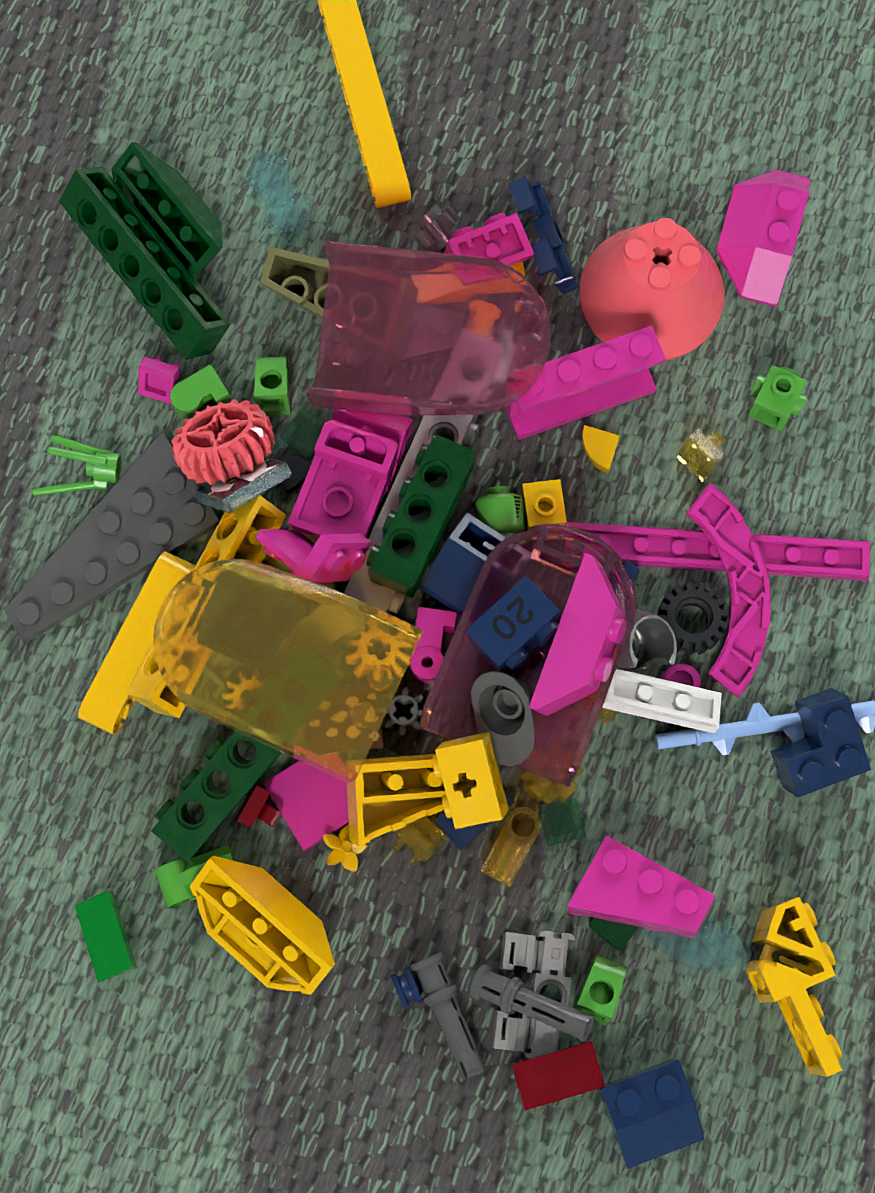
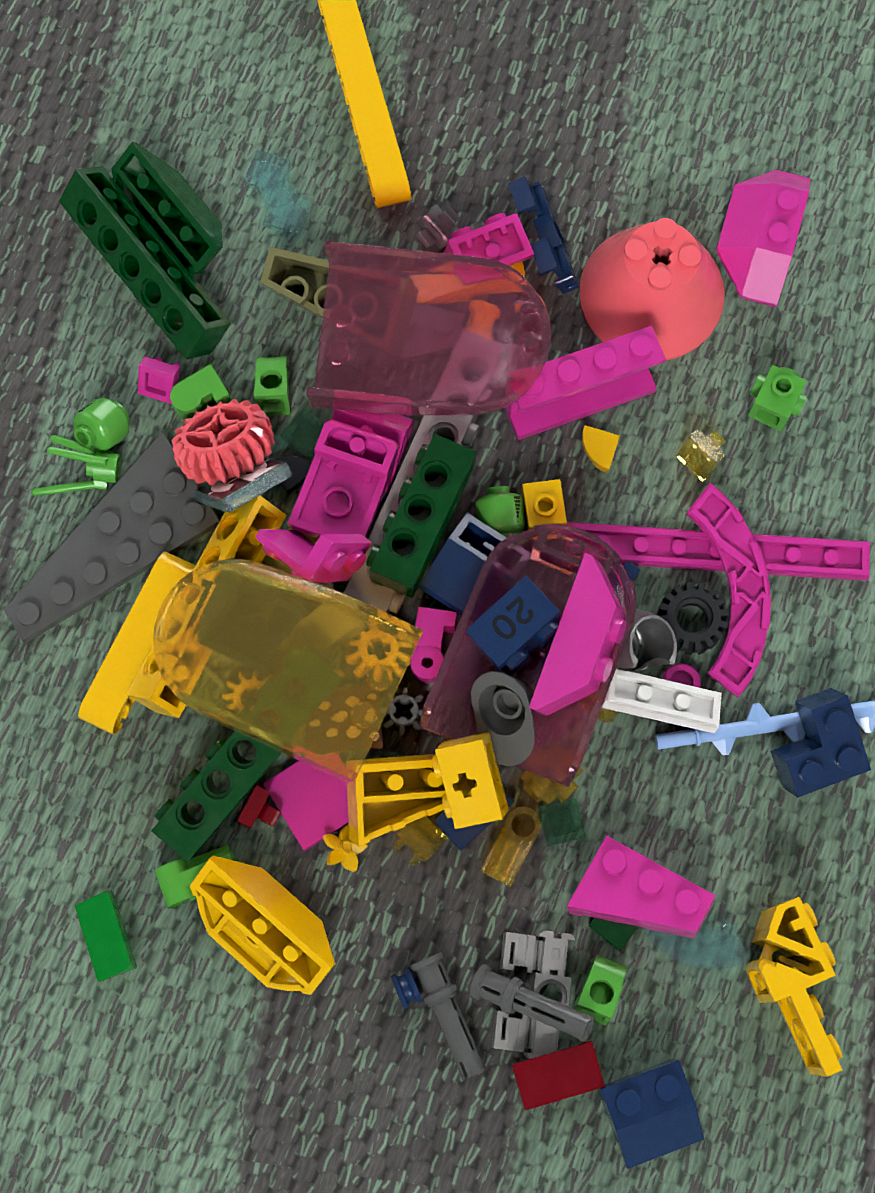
(101, 425): none -> bright green head

